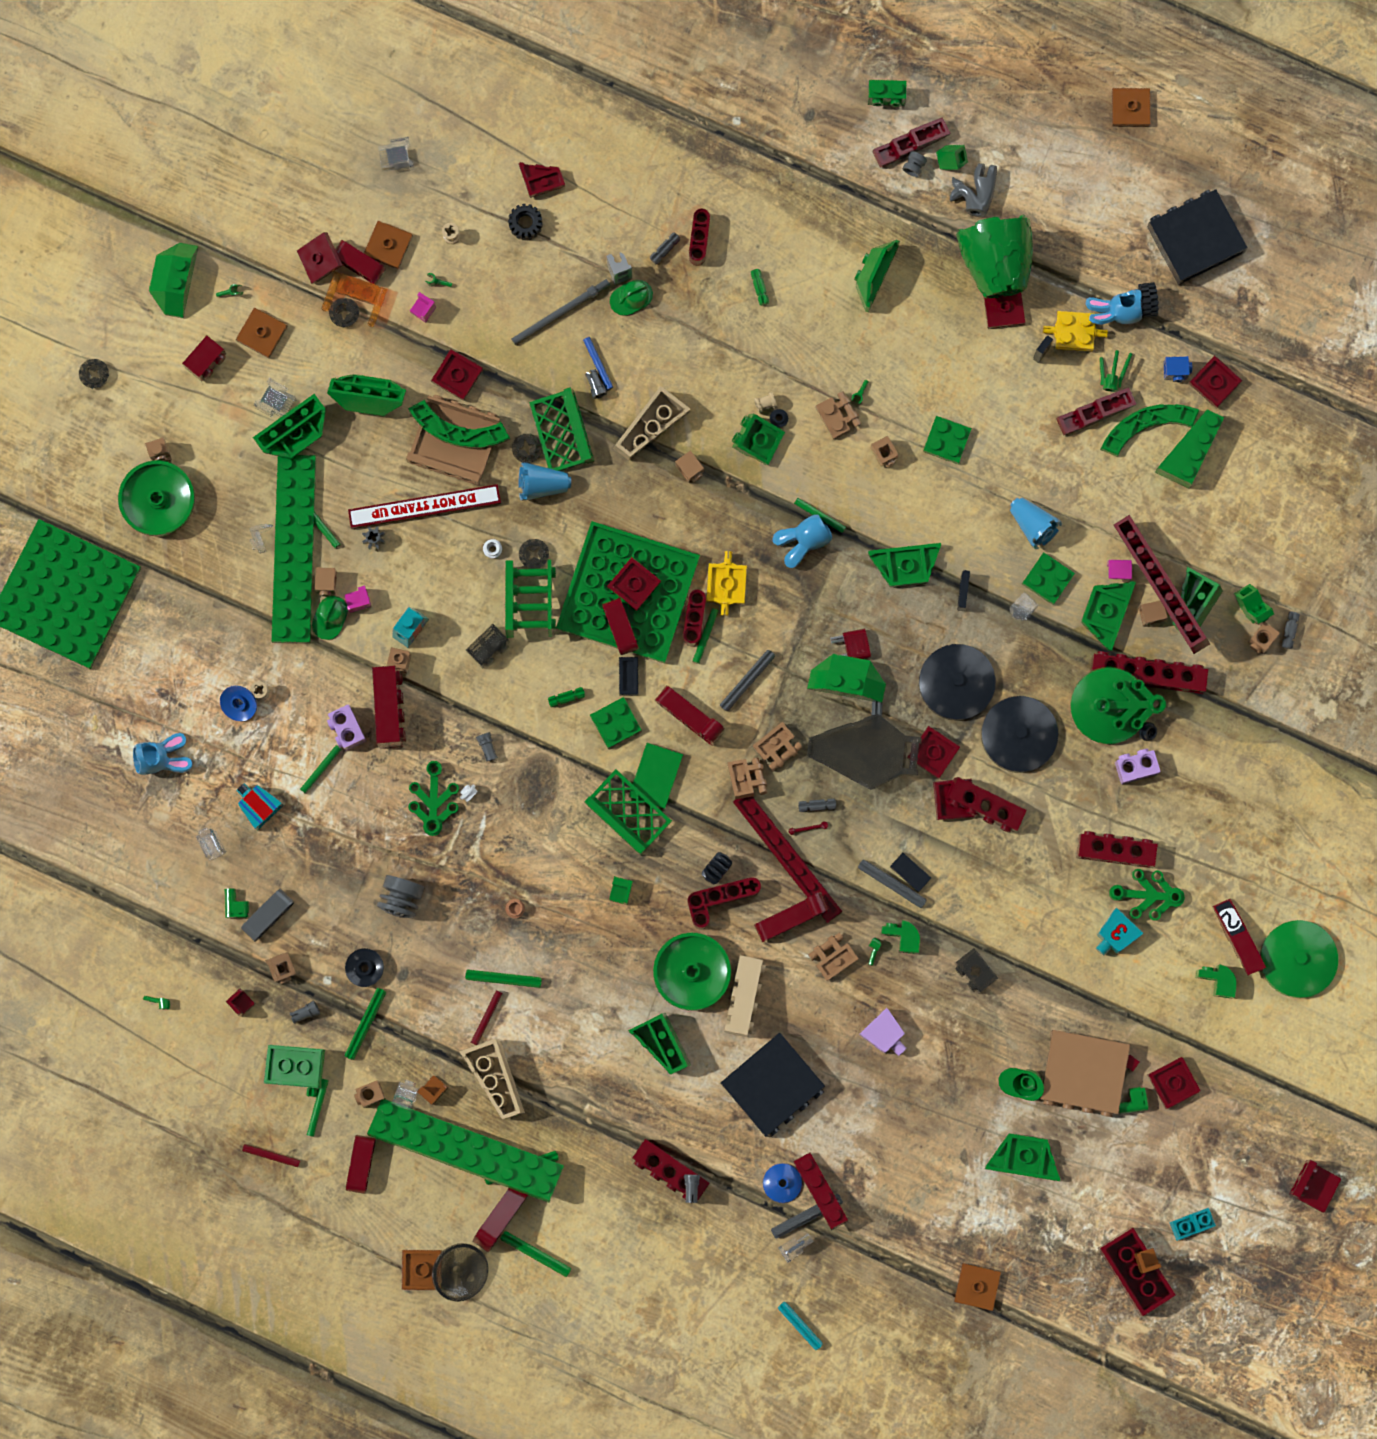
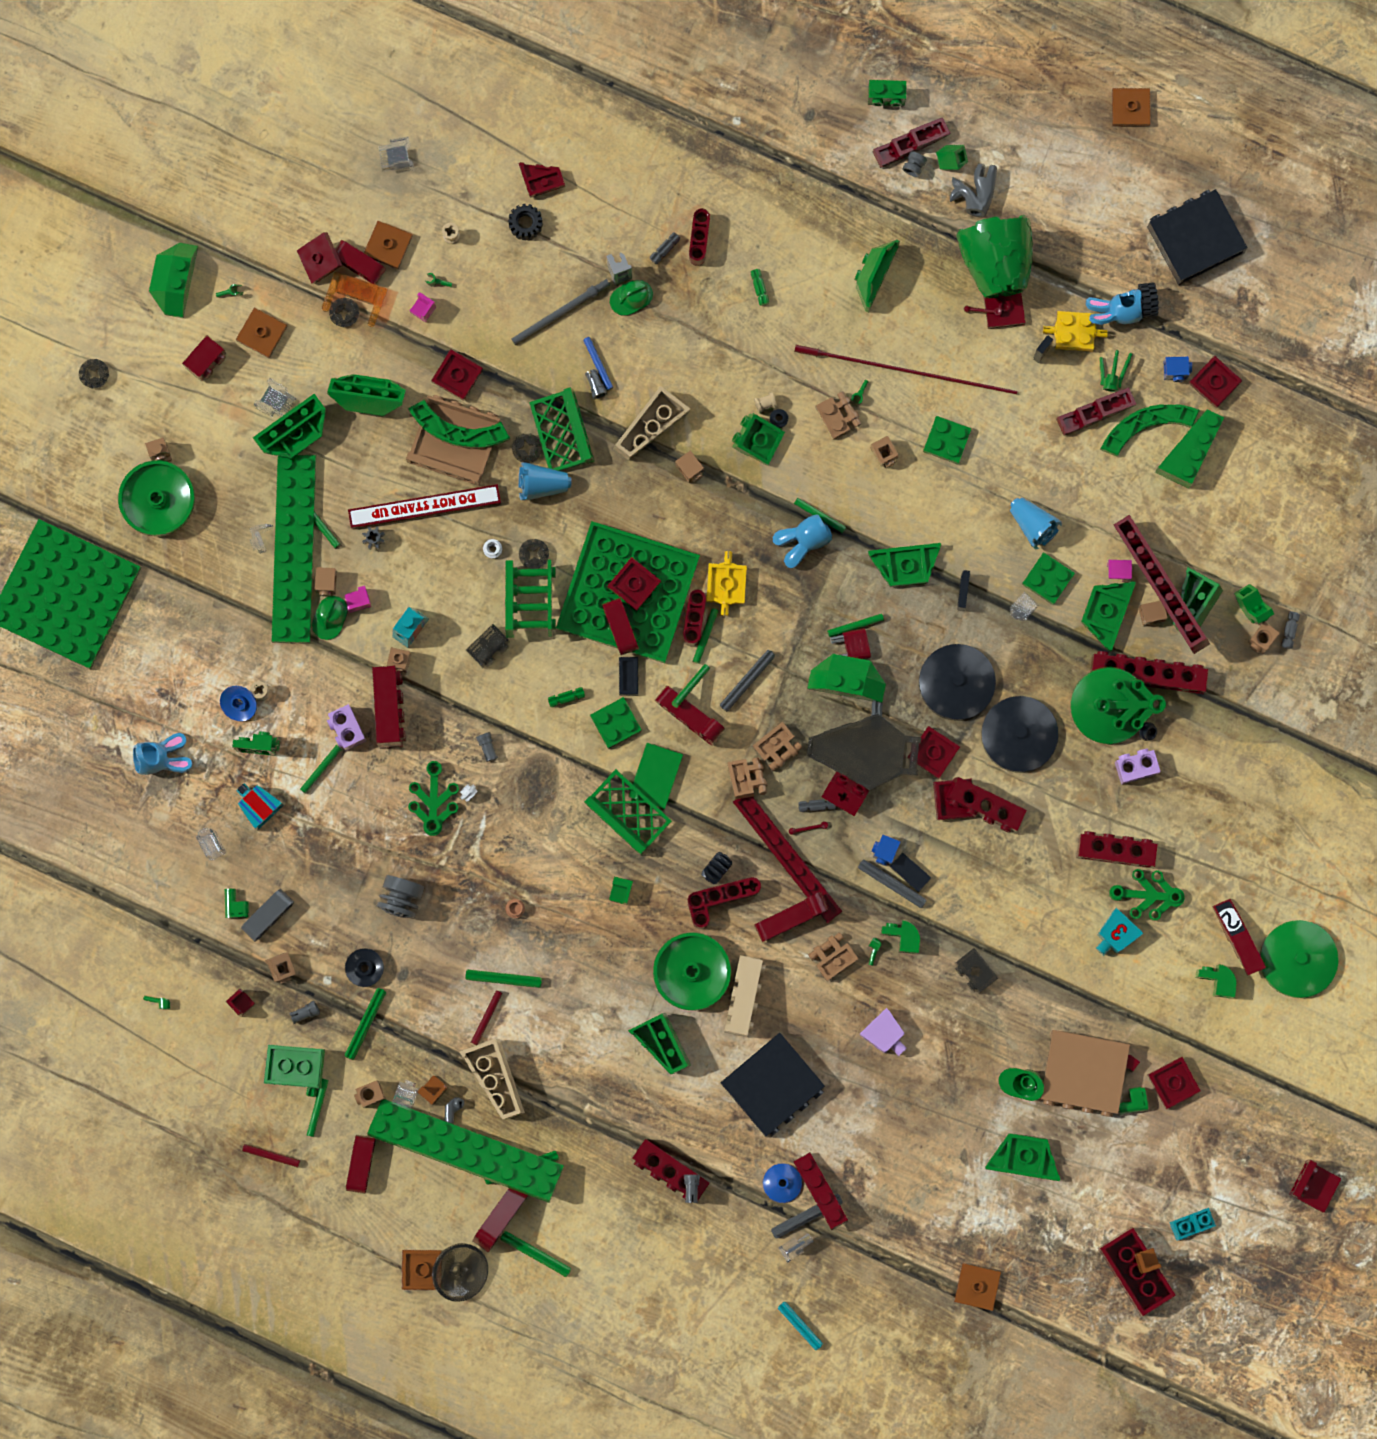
(261, 744): none -> green plate
(452, 1107): none -> dark grey arm
(690, 686): none -> green bar
(817, 352): none -> dark red piece
(845, 793): none -> dark red brick
(855, 625): none -> green bar
(885, 850): none -> blue brick
(997, 311): none -> dark red hinge

